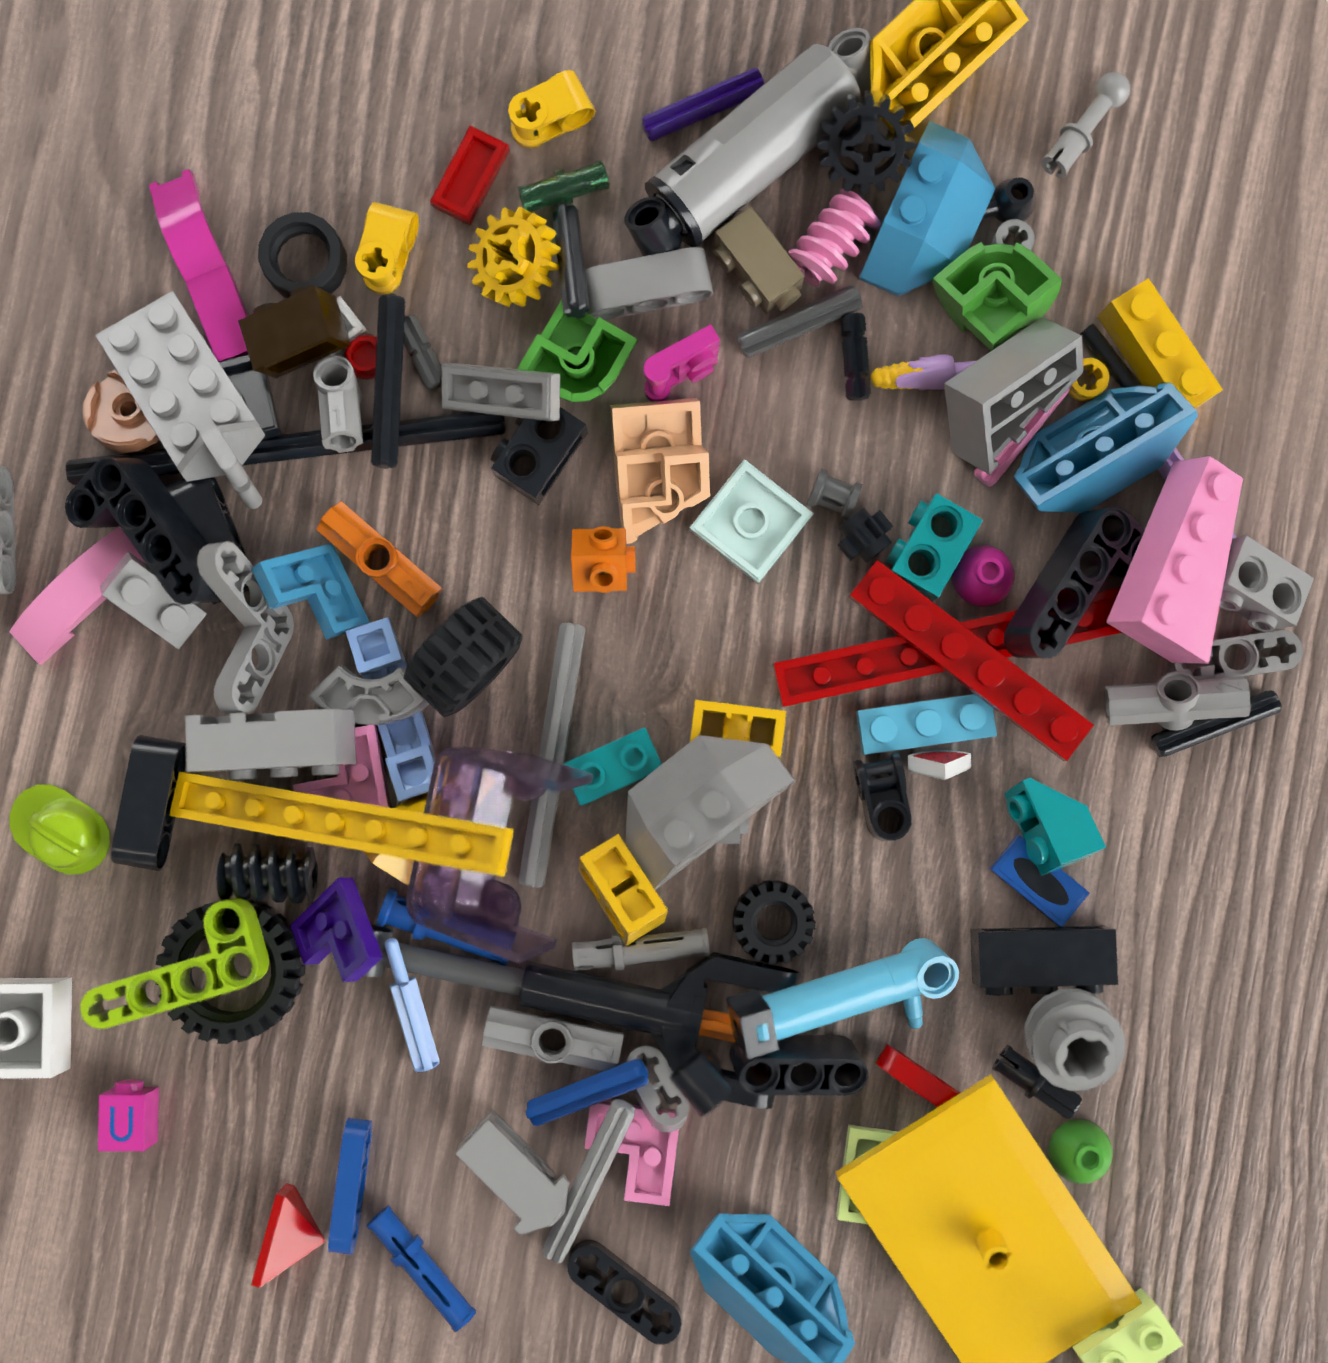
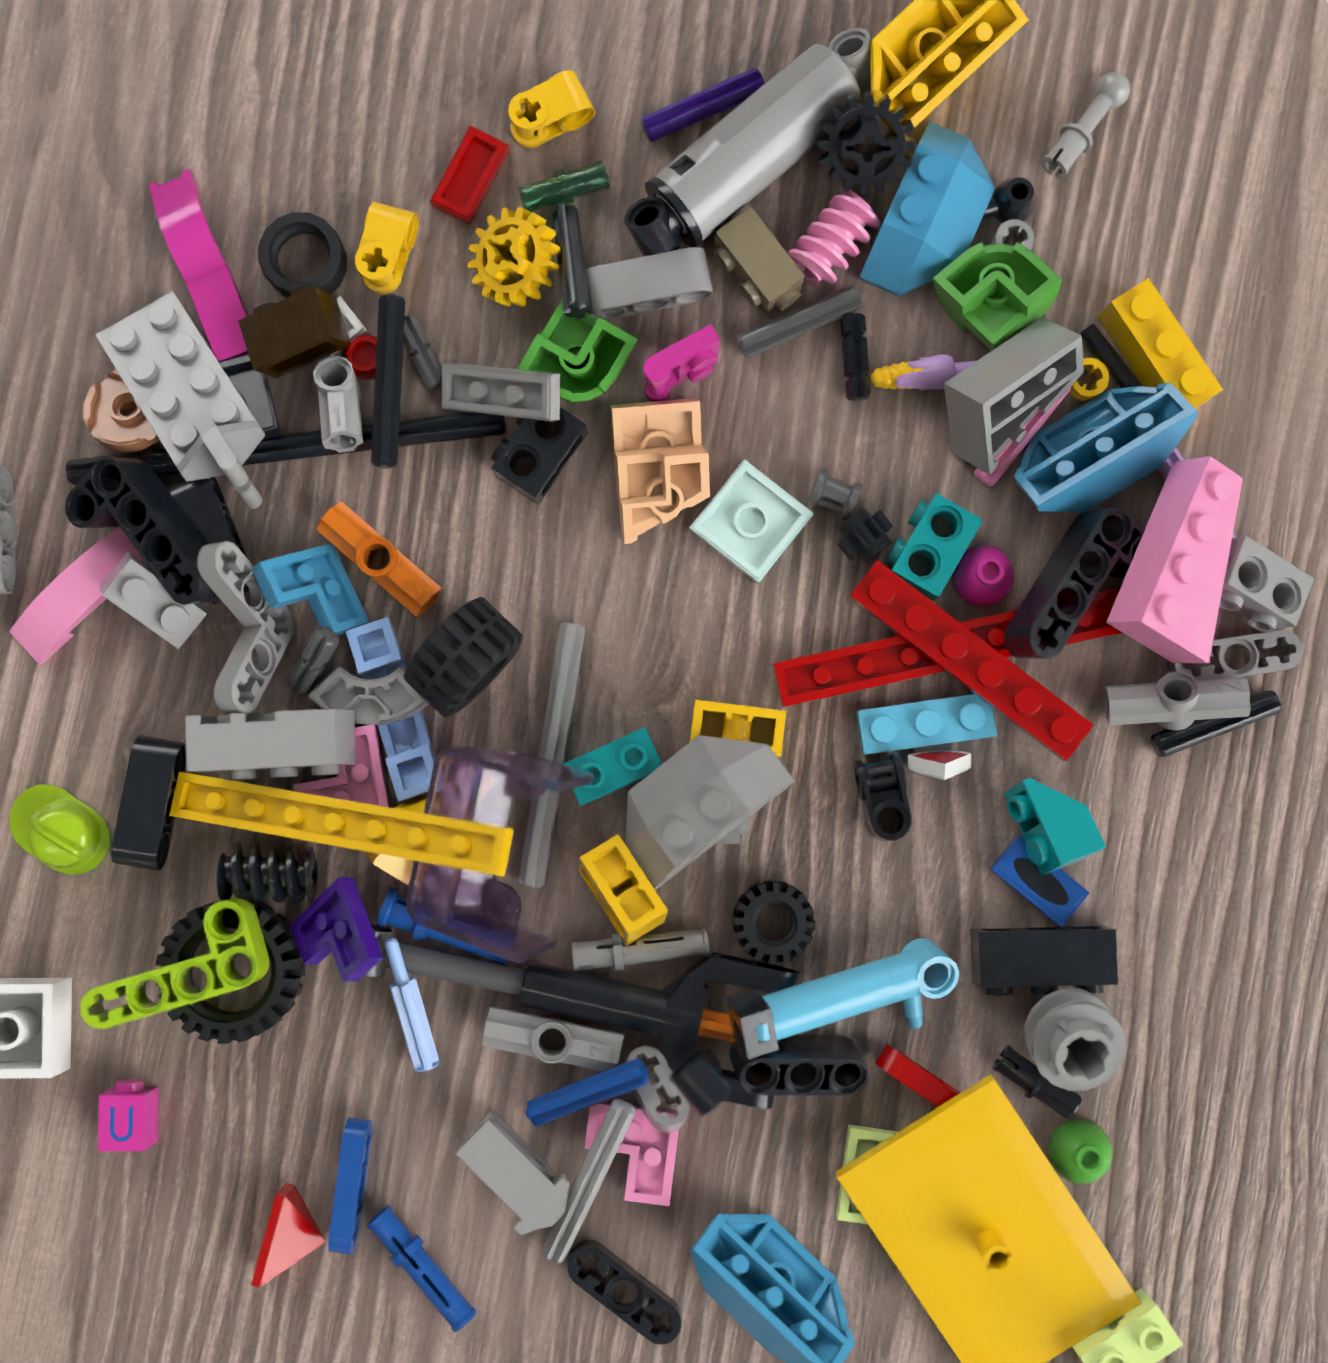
(315, 654): none -> dark grey piece
(601, 559): orange brick -> none

